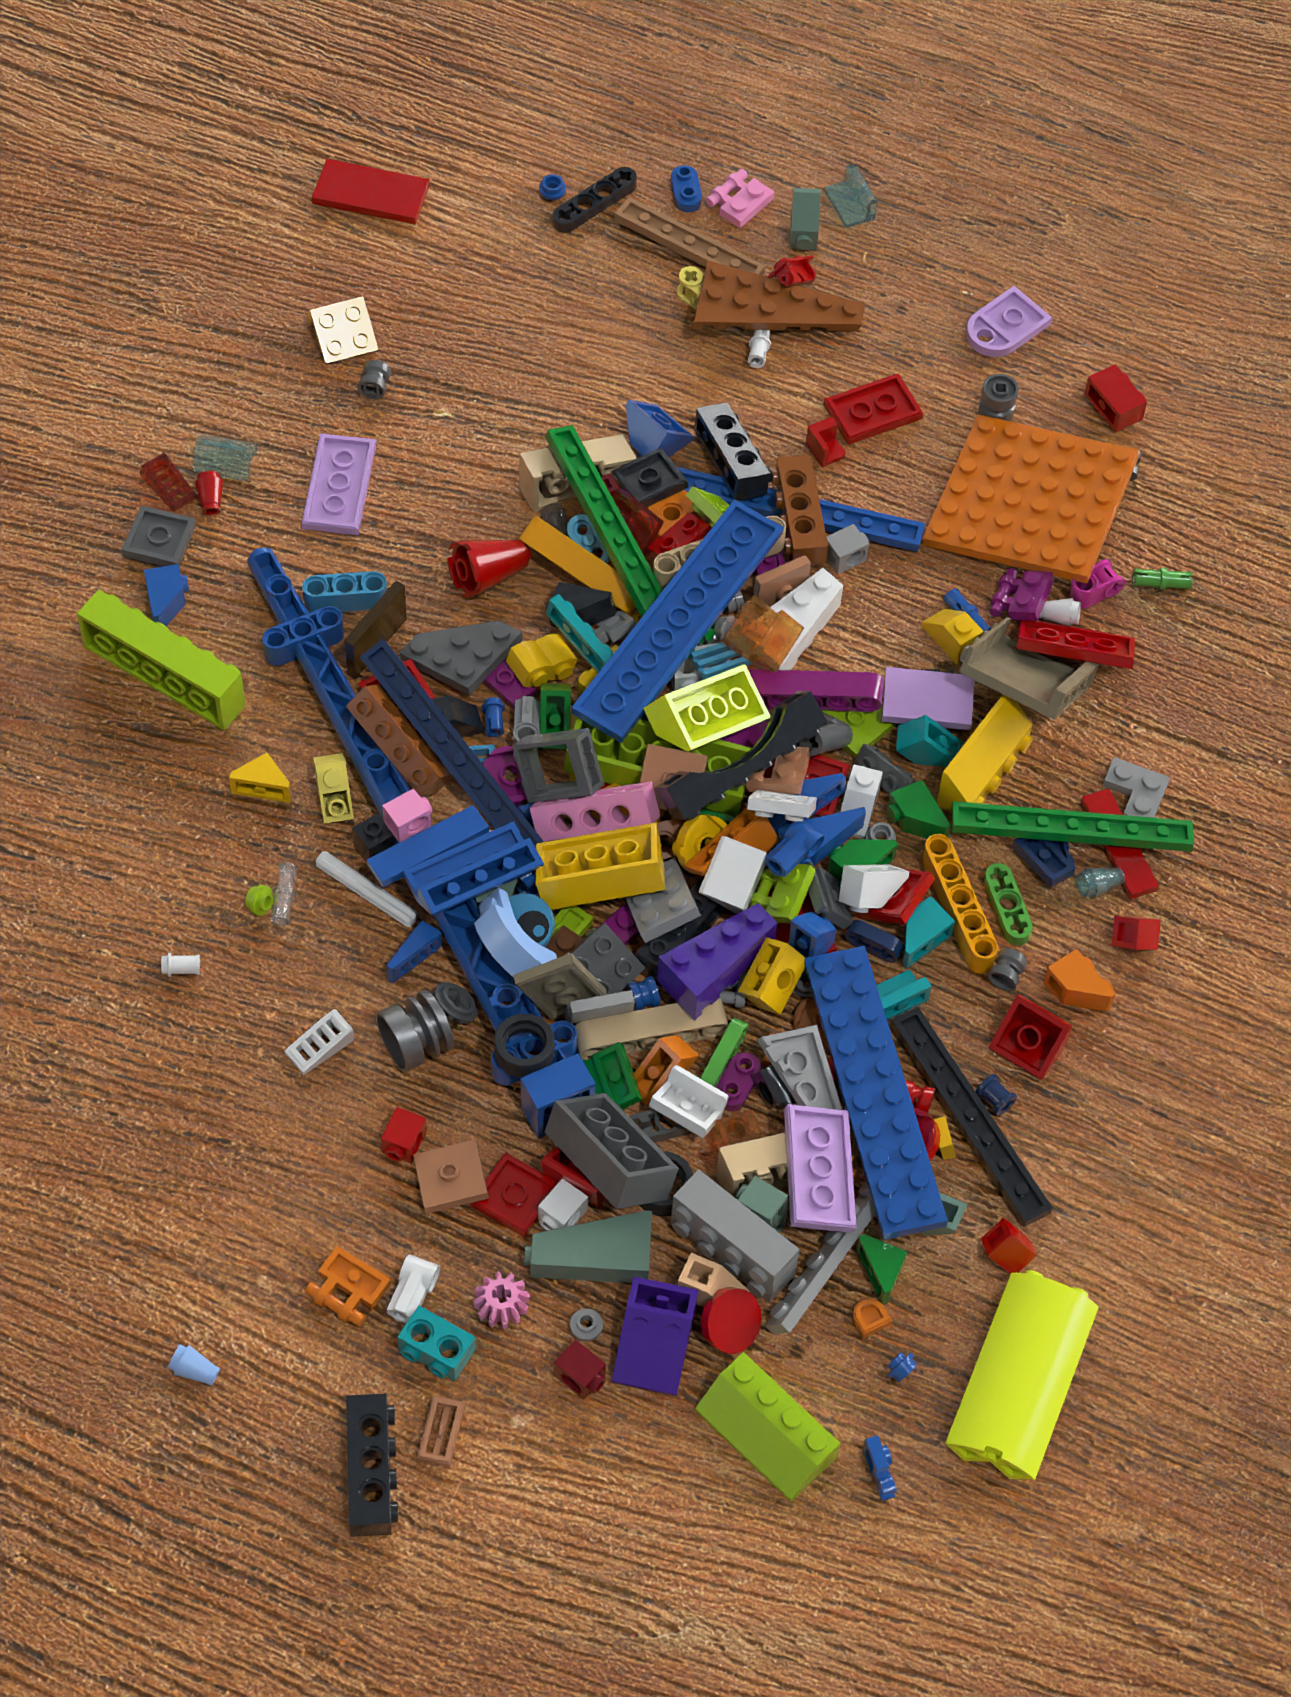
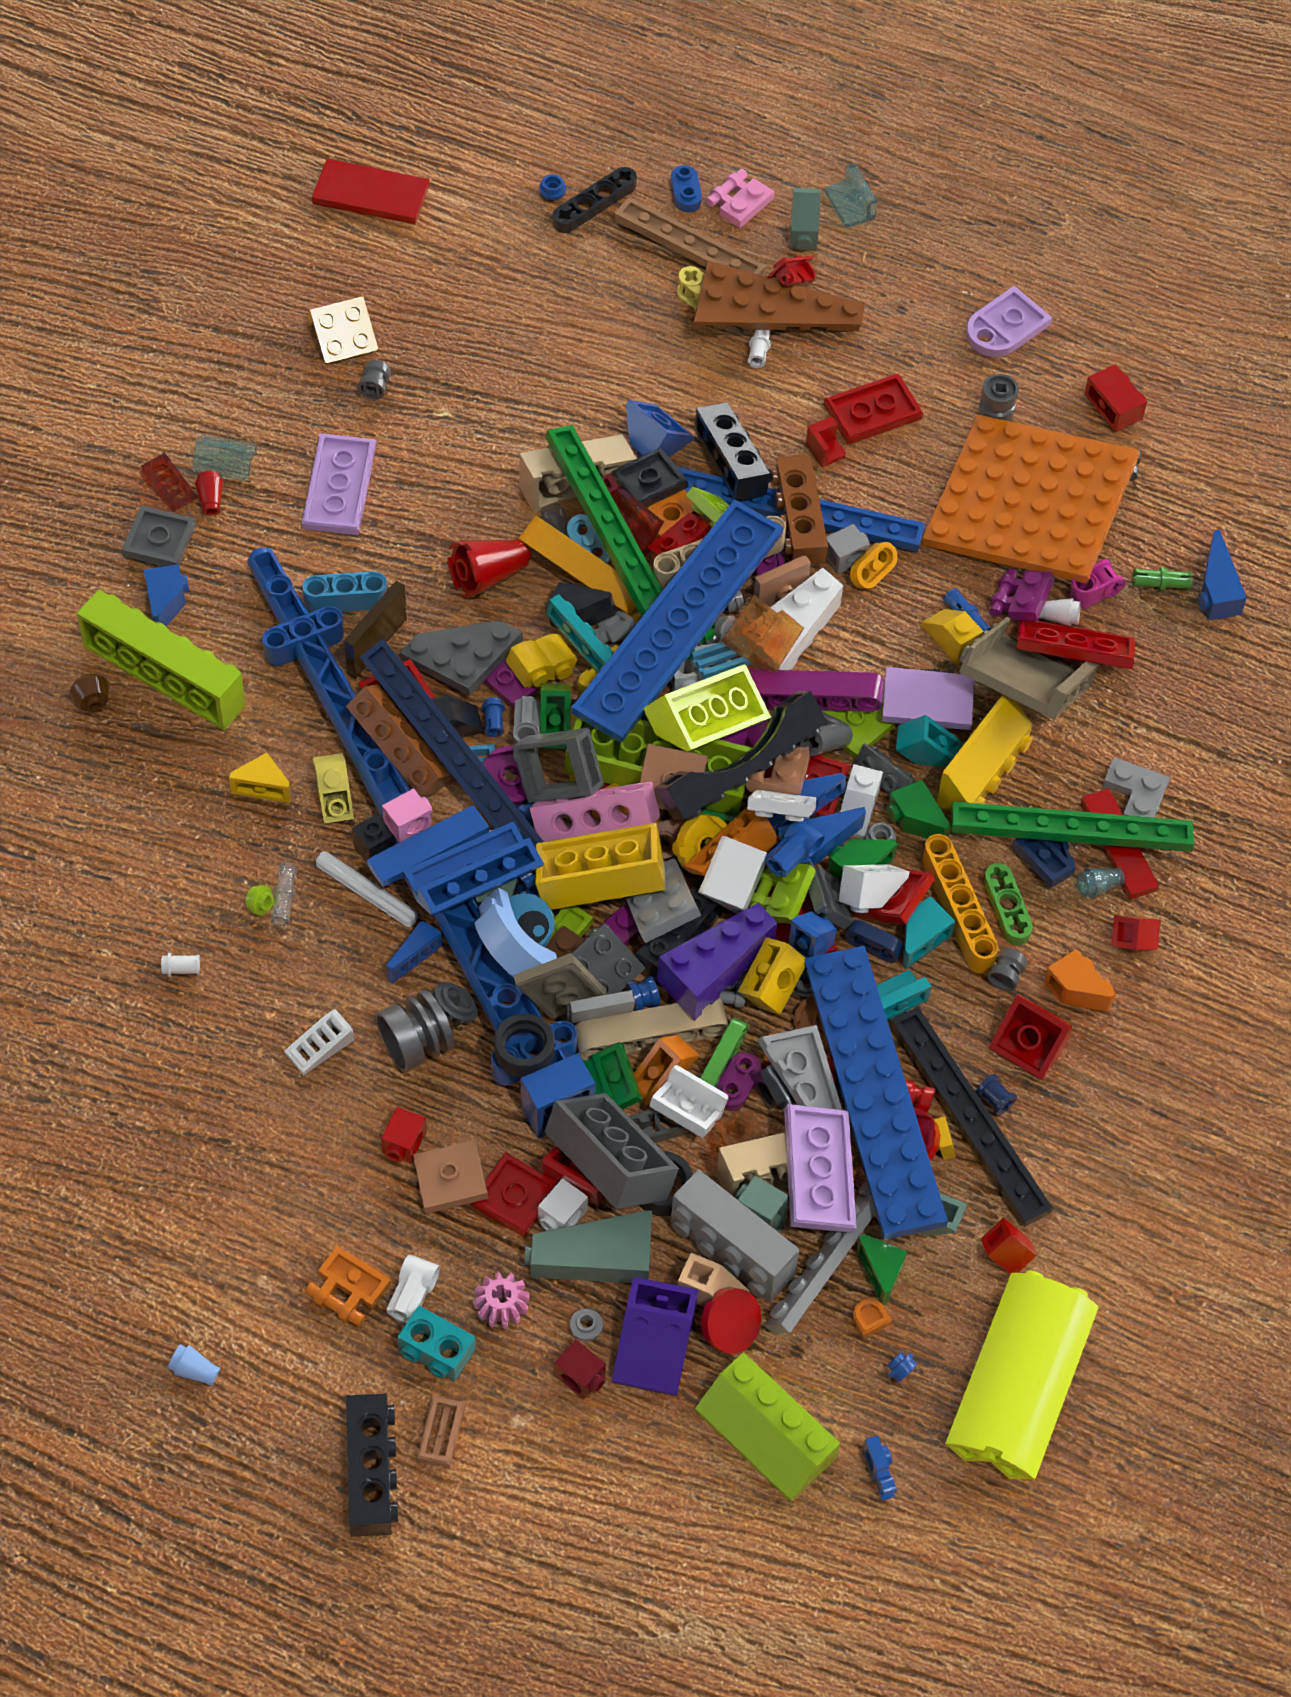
(90, 692): none -> reddish brown cone
(869, 569): none -> light orange plate
(1221, 587): none -> blue slope

